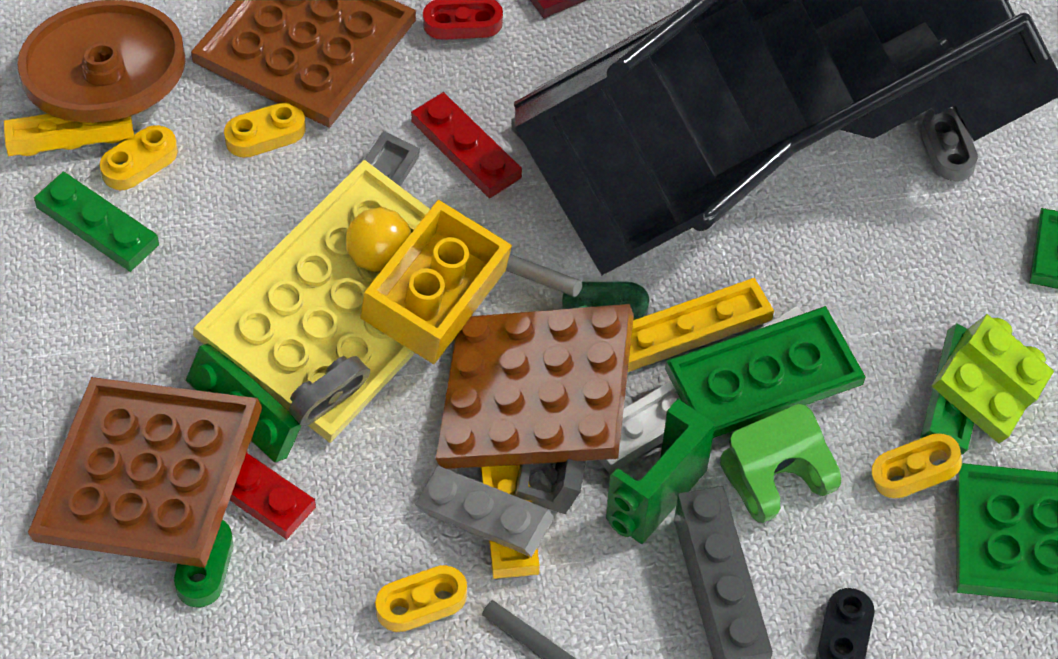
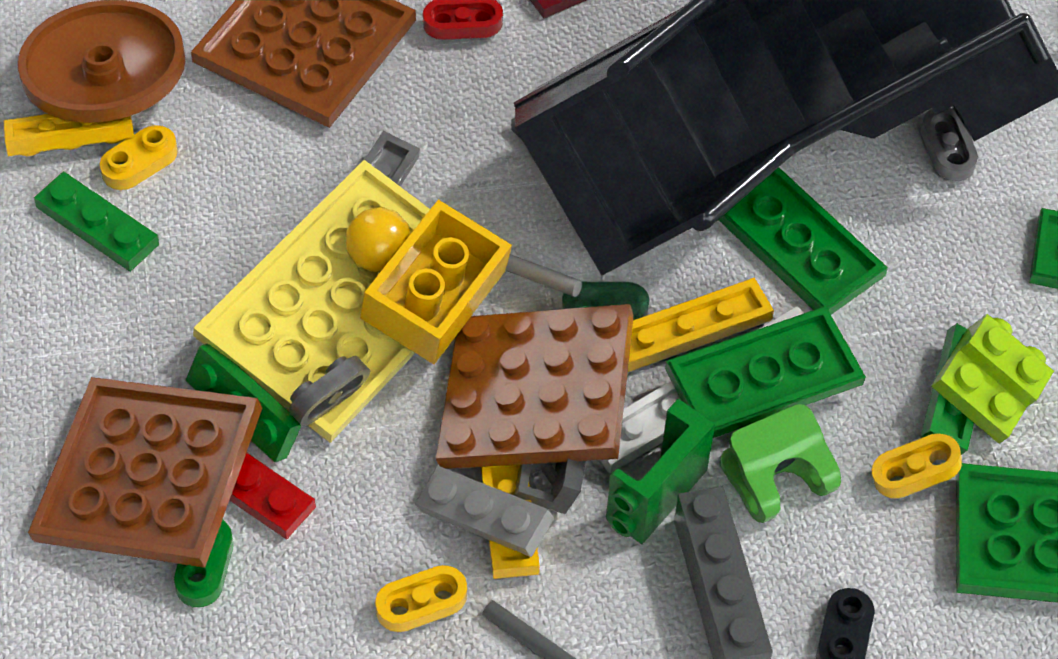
(265, 128): yellow plate -> none
(466, 145): red plate -> none
(803, 243): none -> green tile

